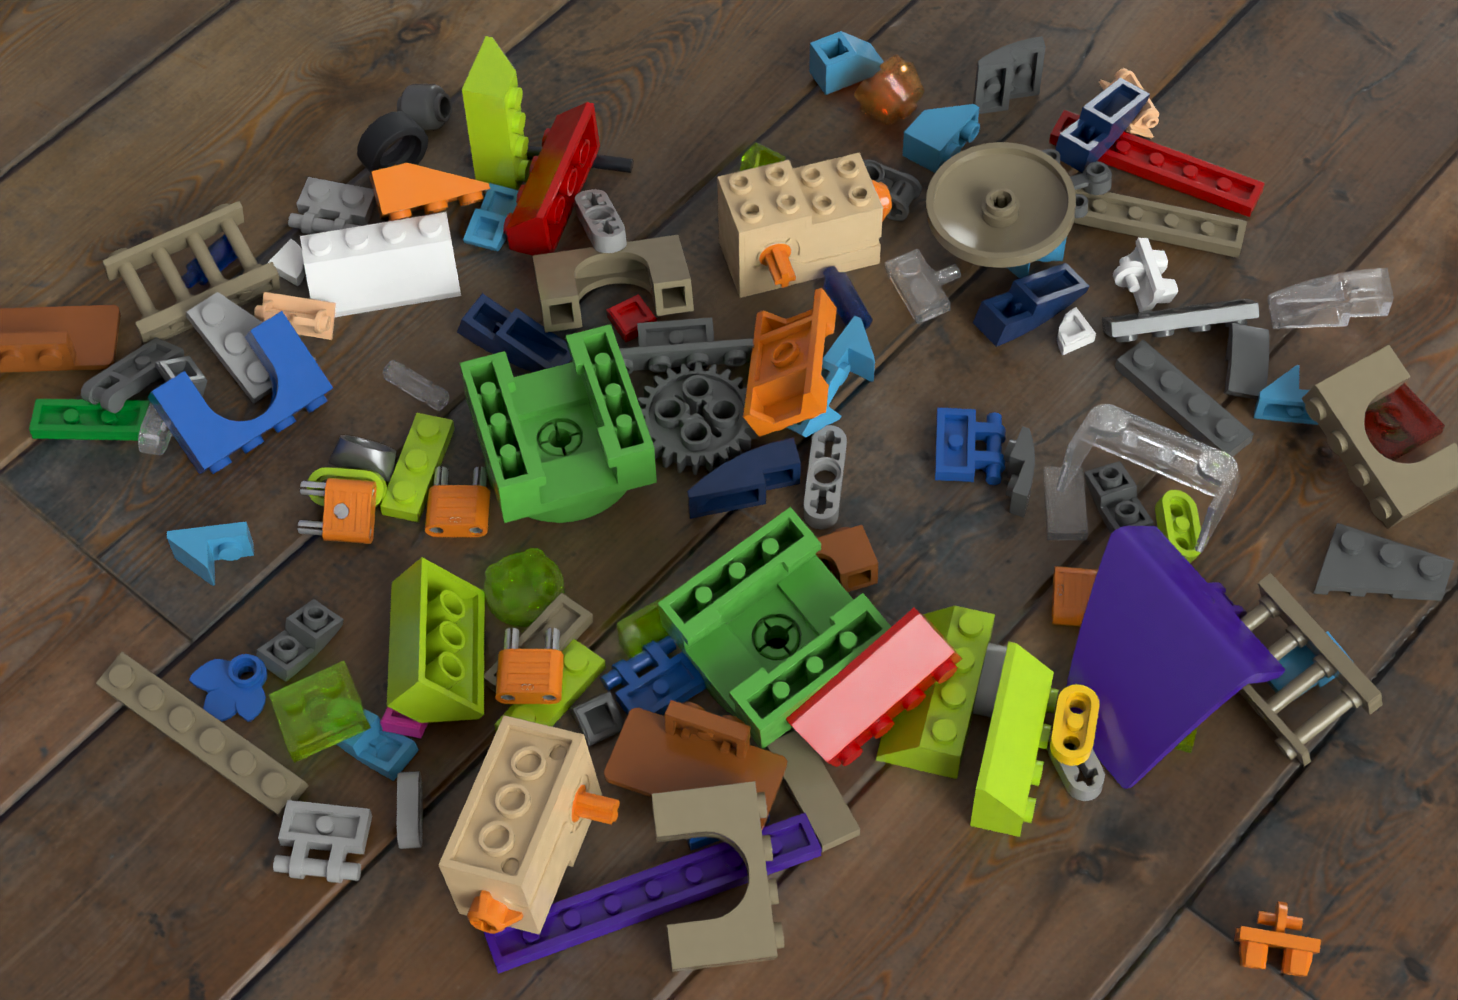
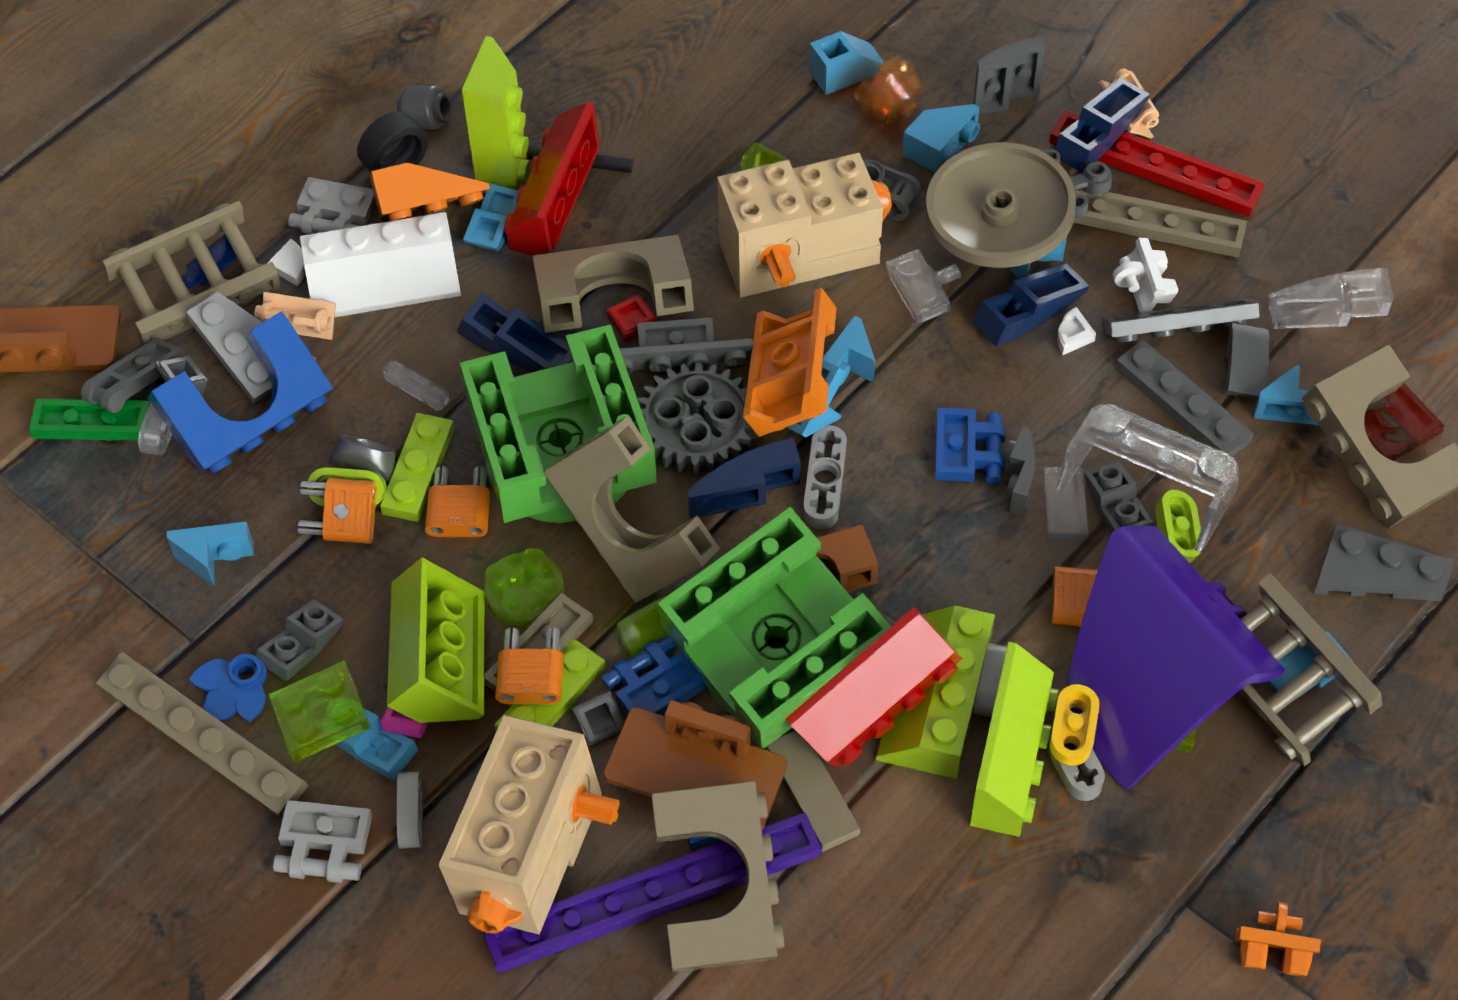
(600, 221): light grey beam -> none
(638, 559): none -> dark tan arch
(845, 297): clear blue cylinder -> none

